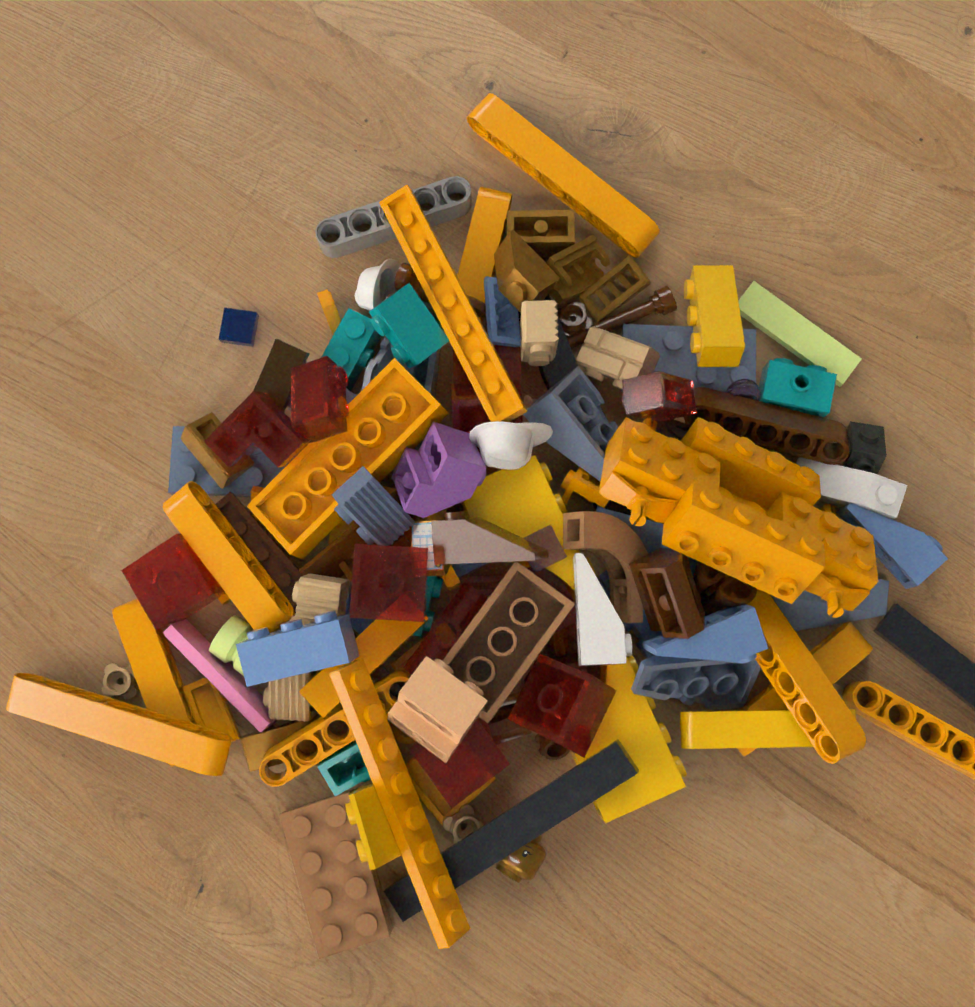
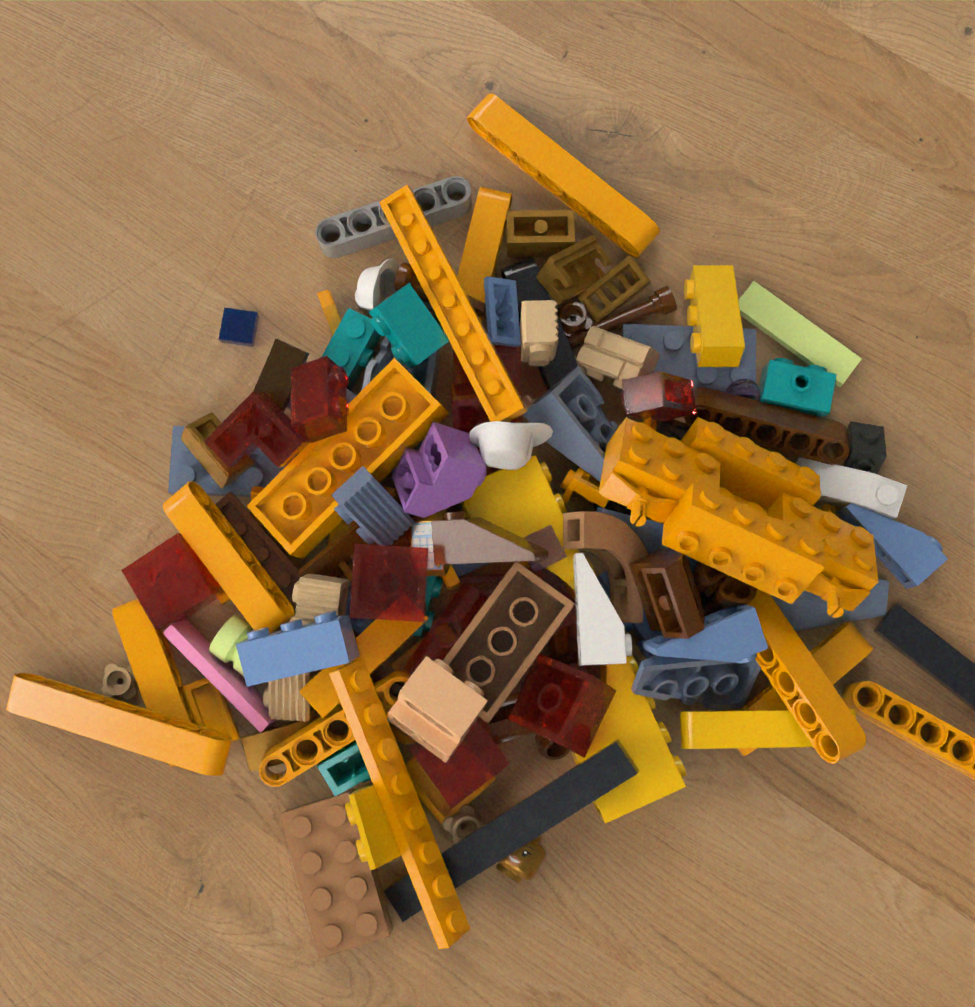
(522, 272): pearl gold slope -> none

